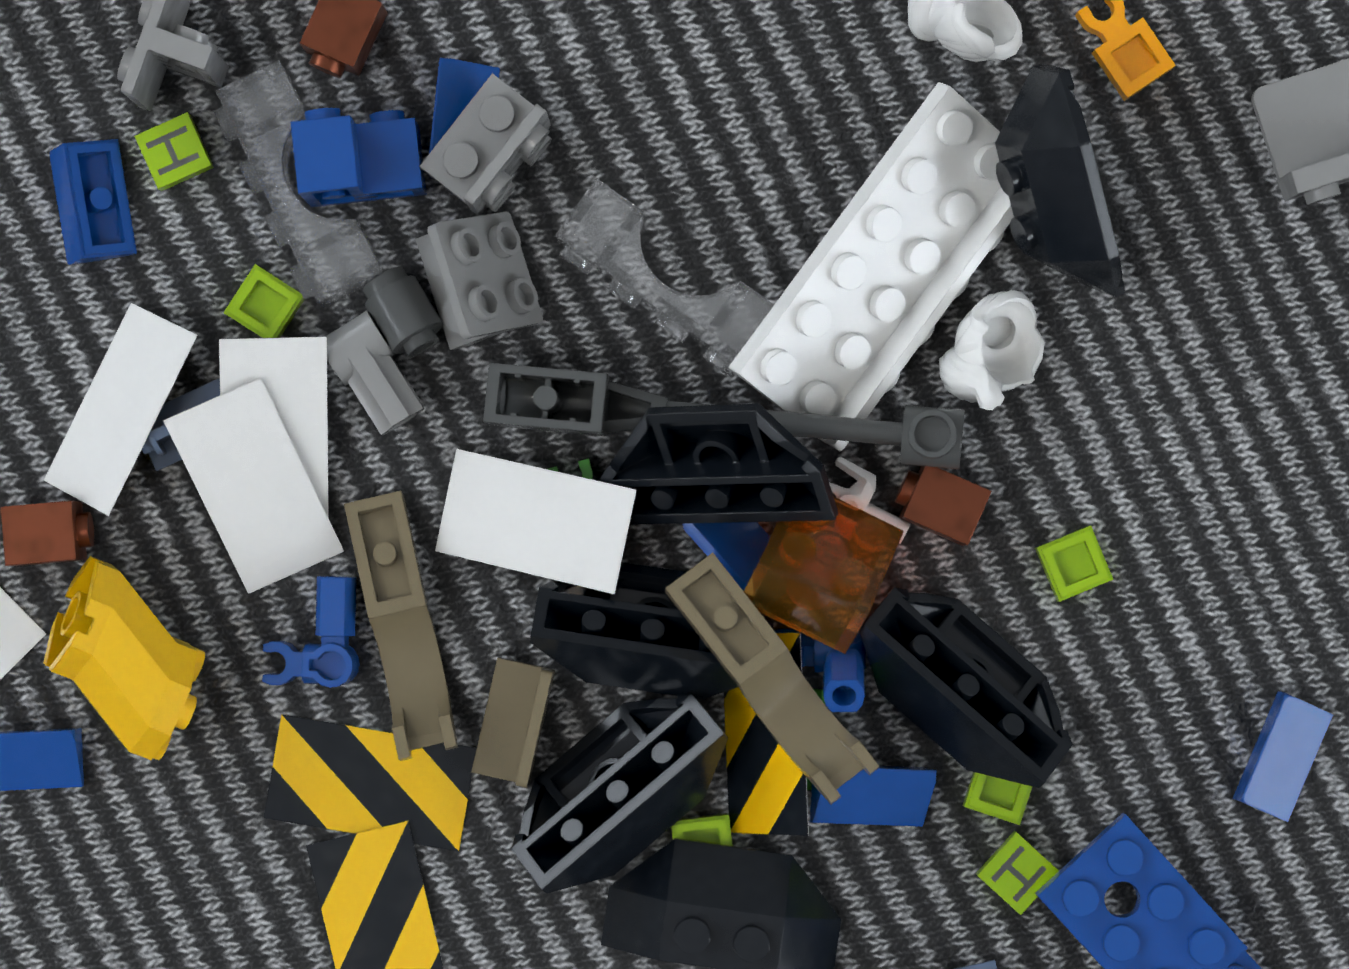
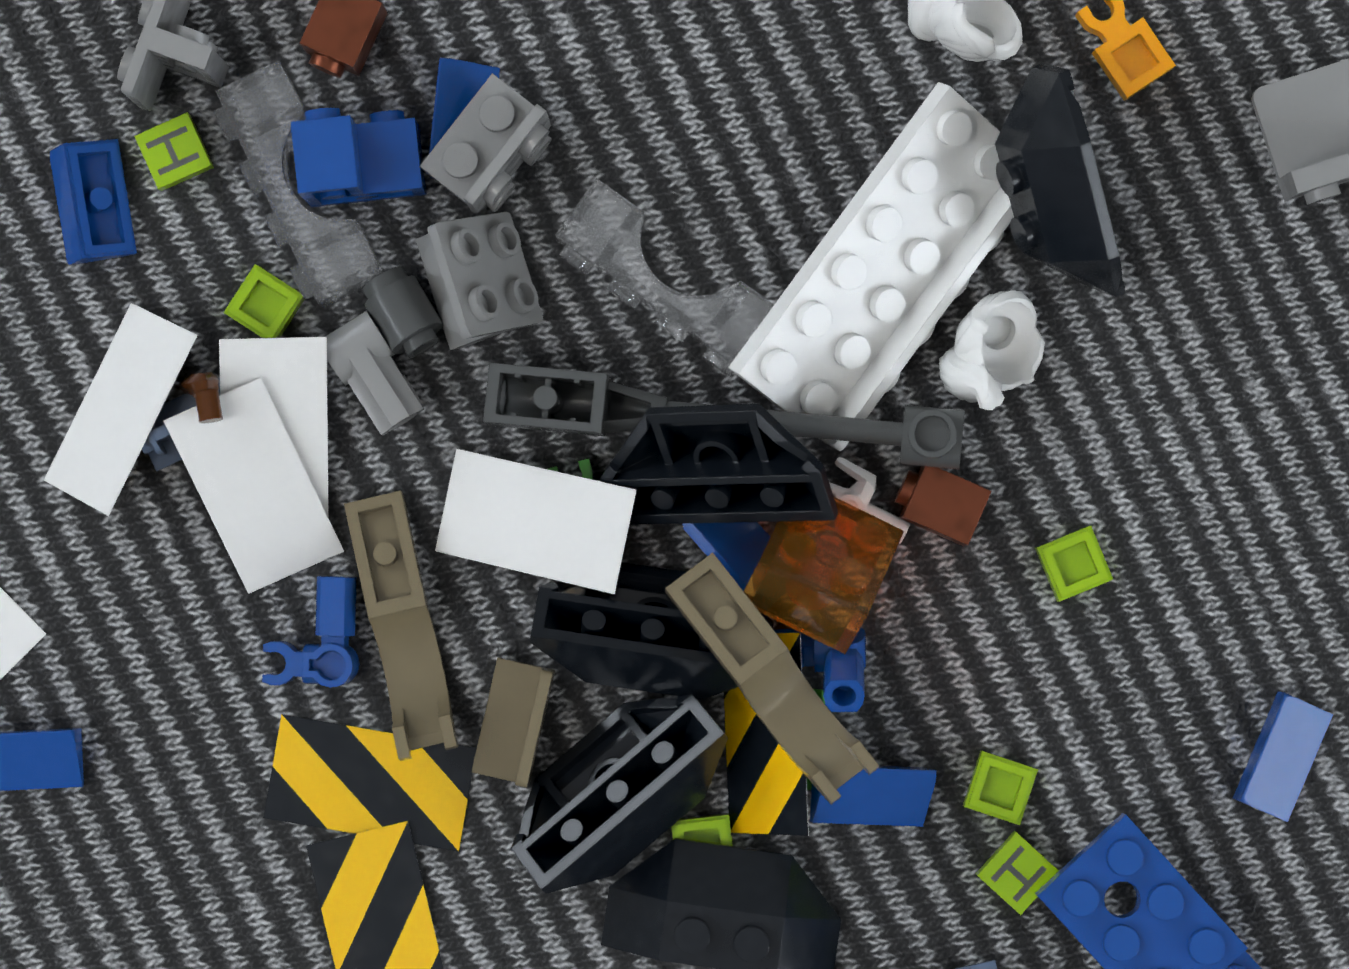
(46, 533): copper brick -> none
(124, 660): yellow brick -> none
(206, 392): none -> reddish brown bar
(965, 687): black wedge -> none

